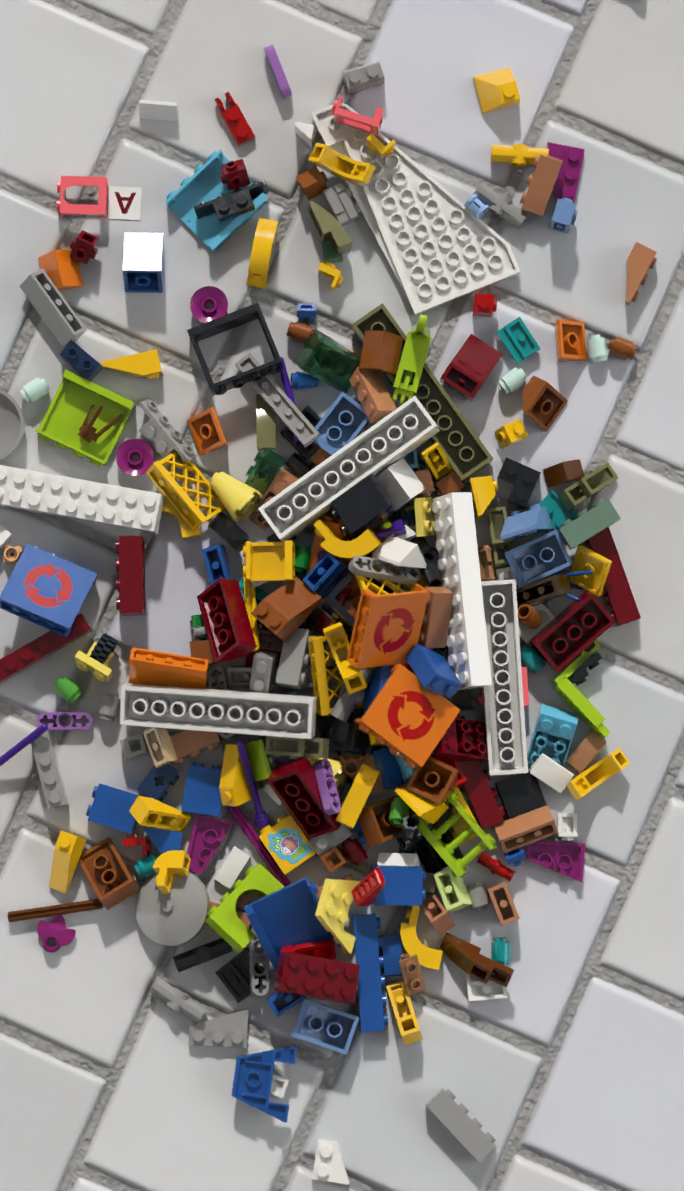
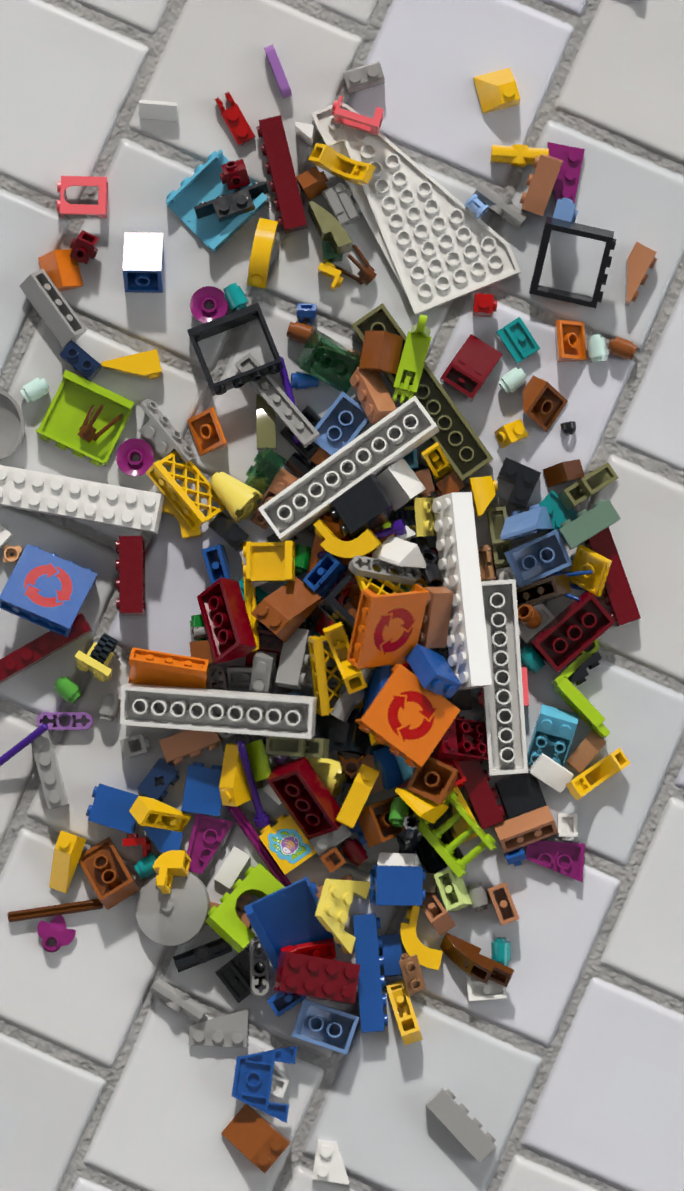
(124, 203): white sticker -> none
(160, 746): tan slope -> none
(235, 297): none -> teal brick
(256, 1138): none -> dark orange slope
(282, 173): none -> dark red brick
(327, 786): medium lavender beam -> none
(365, 274): none -> reddish brown plant
(367, 889): red slope -> none
(376, 146): yellow bracket -> none
(496, 866): red pin -> none
(568, 427): none -> black hinge
(578, 230): none -> black window

